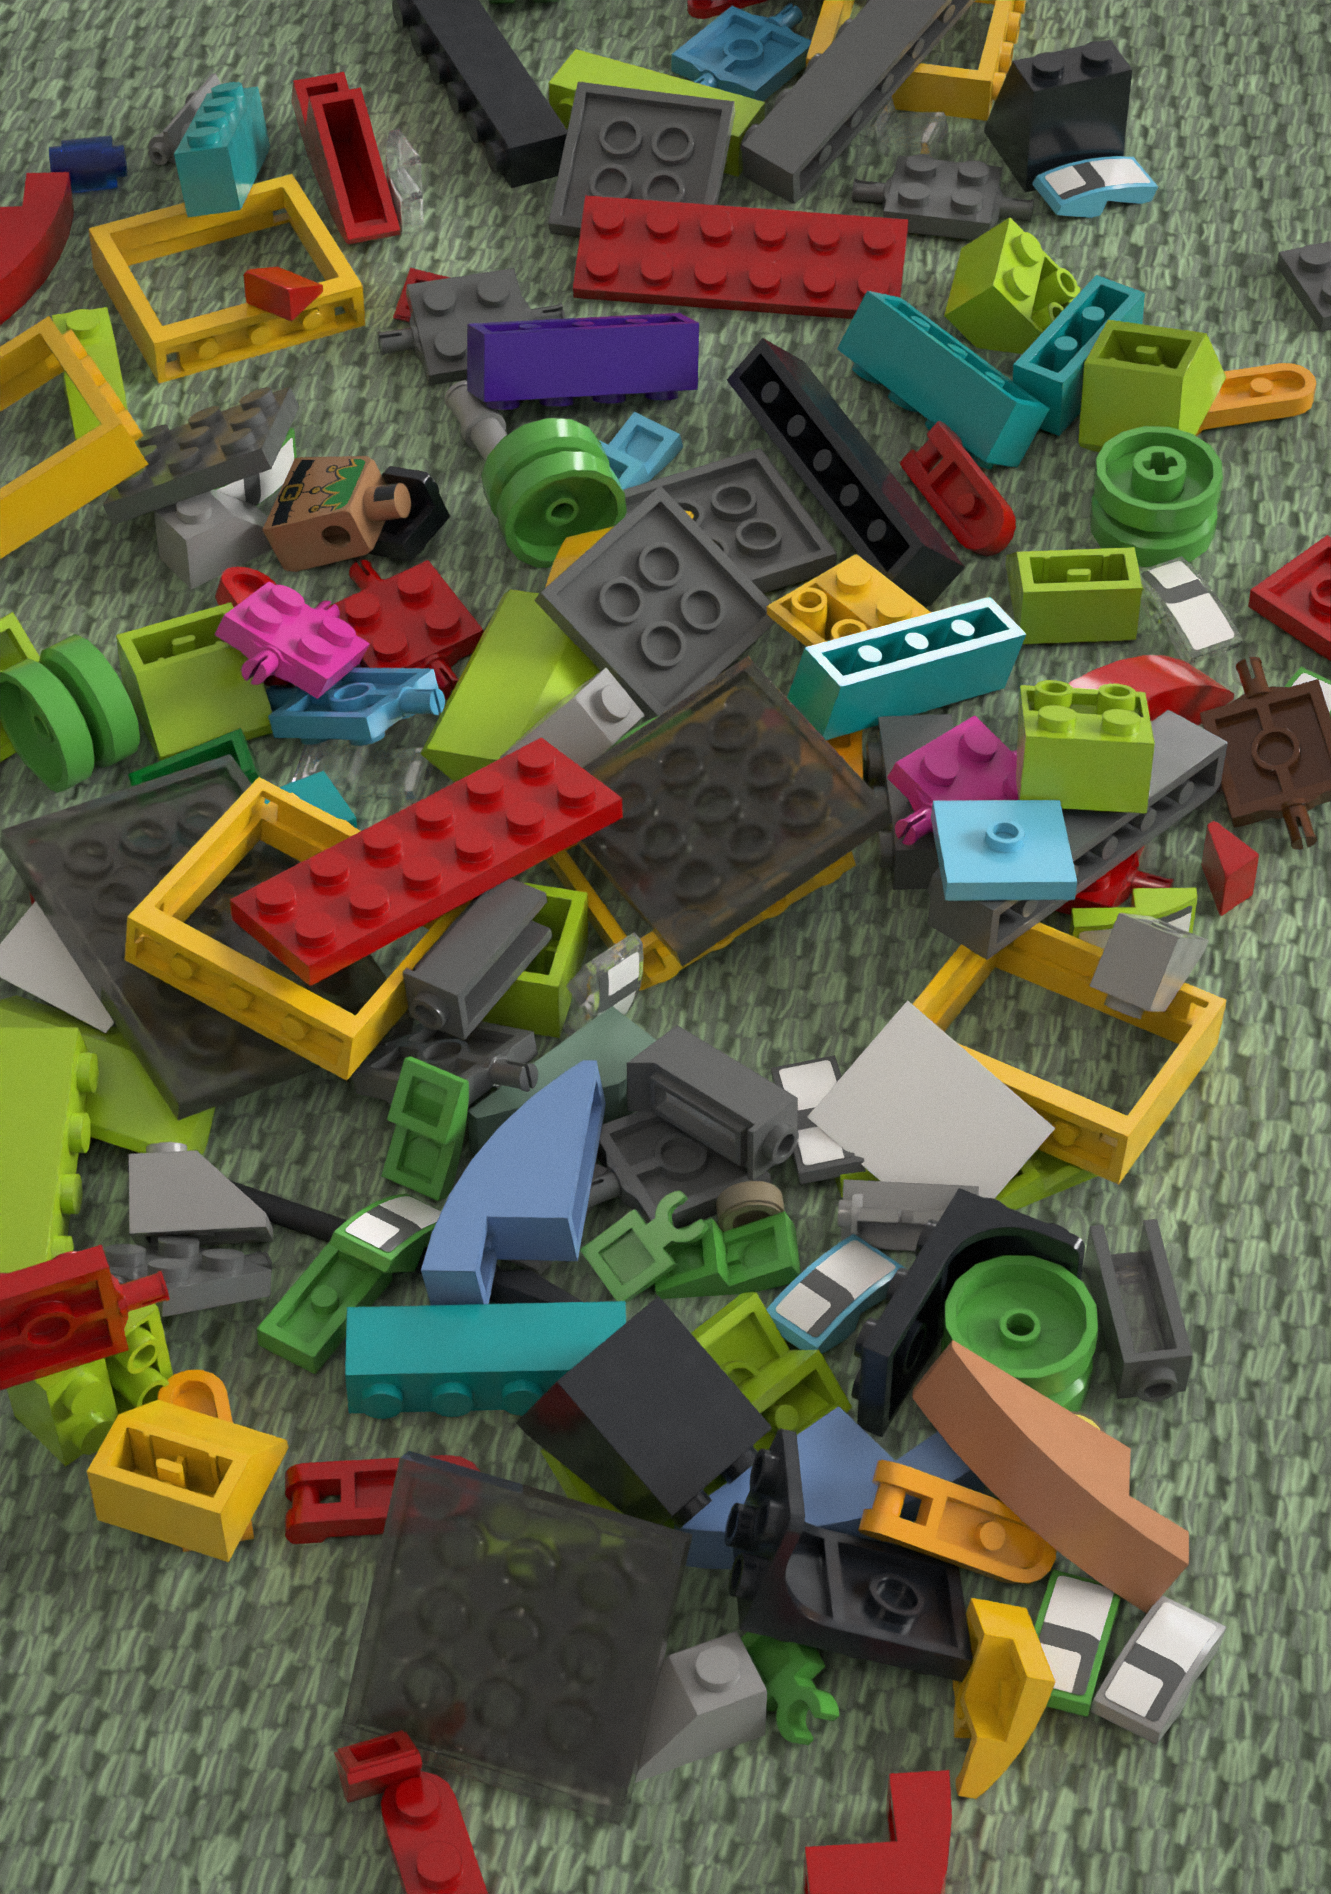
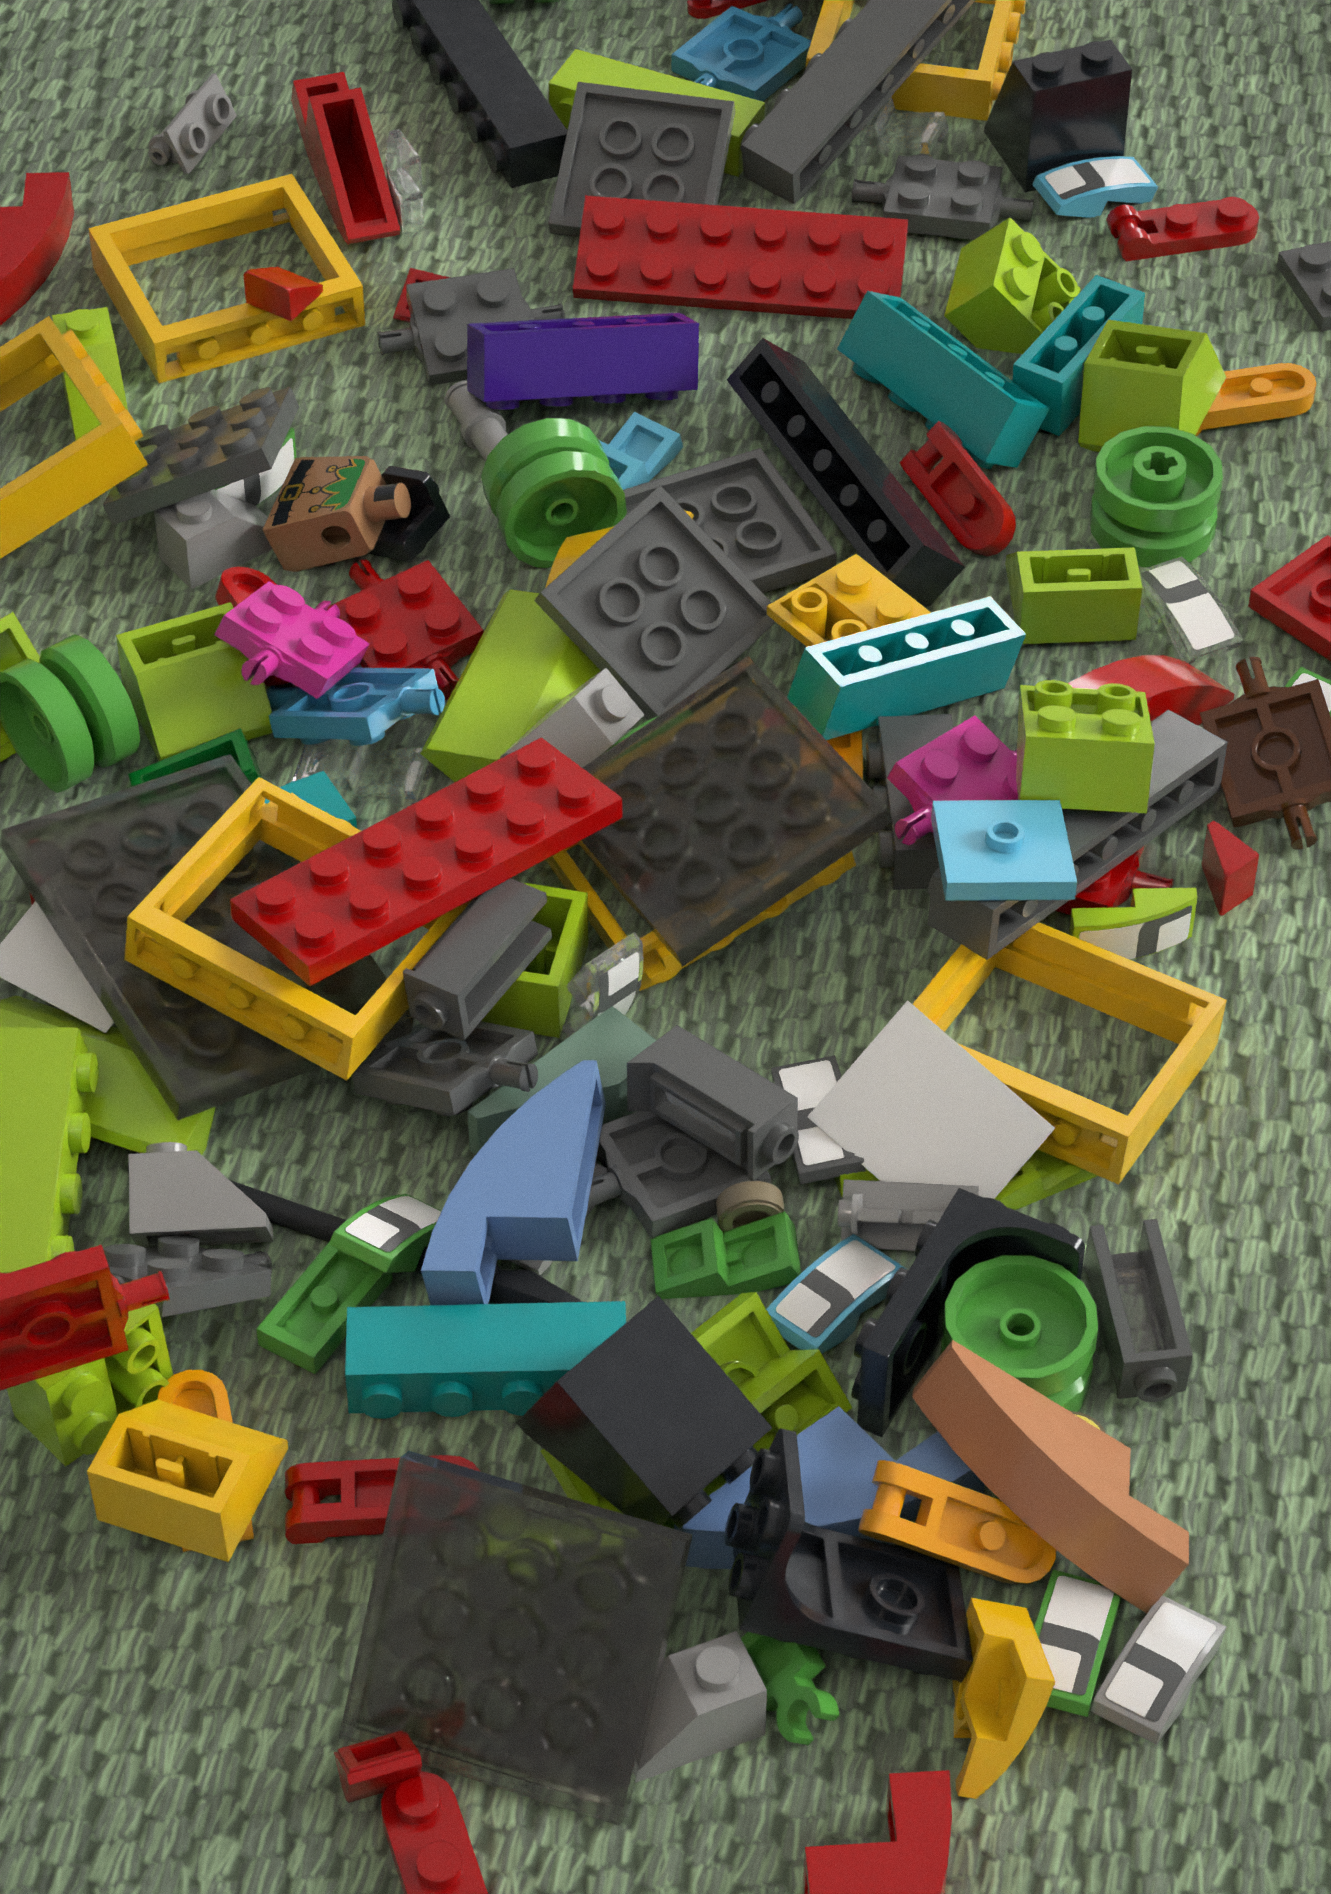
(91, 162): clear blue brick -> none
(222, 150): teal brick -> none
(429, 1128): bright green slope -> none
(635, 1253): bright green plate -> none
(1145, 964): light grey slope -> none
(1182, 227): none -> red plate

